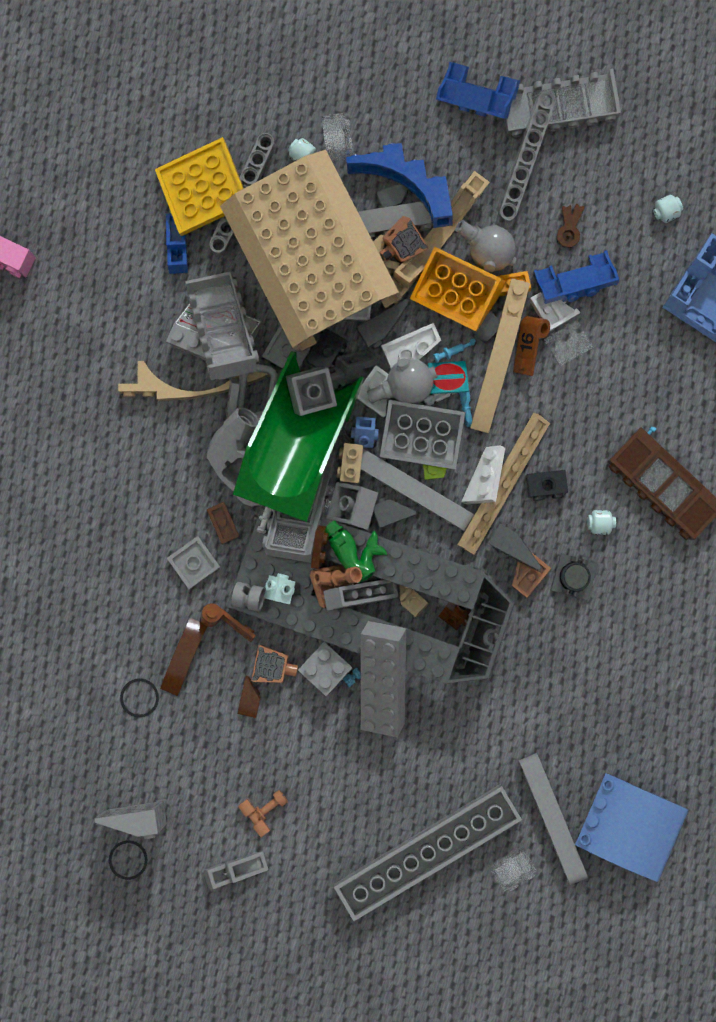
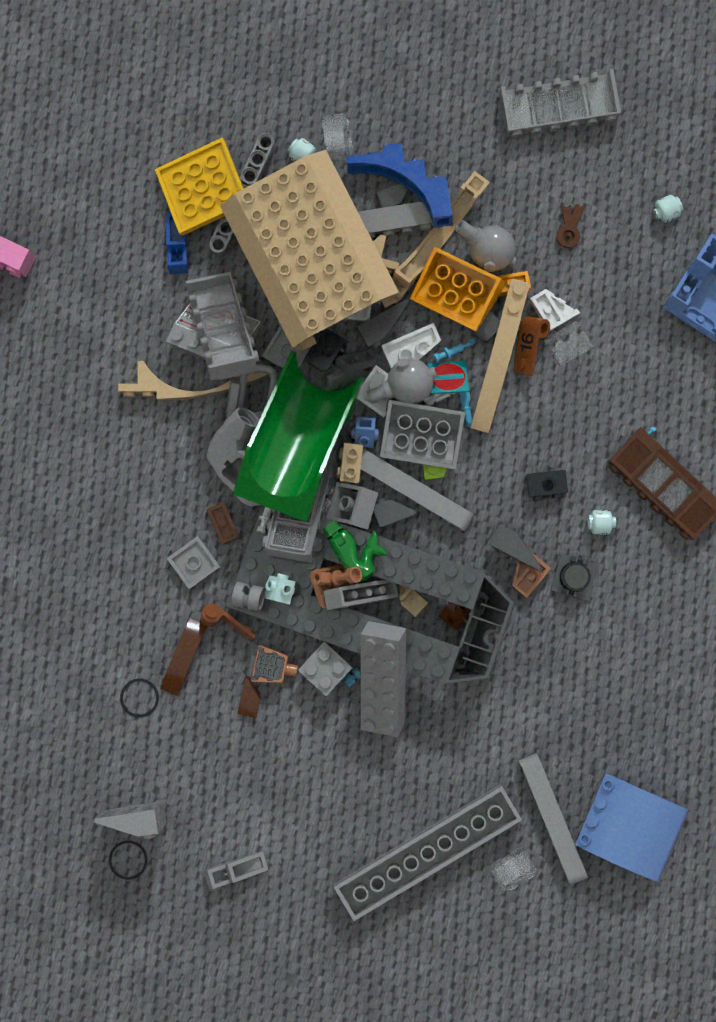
(258, 816): nougat bar -> none
(311, 390): light grey brick -> none
(320, 540): reddish brown plate -> none
(403, 241): torso -> none
(478, 98): blue bracket -> none
(486, 478): white wing -> none
(509, 475): tan plate -> none
(533, 149): light grey beam -> none
(577, 282): blue bracket -> none

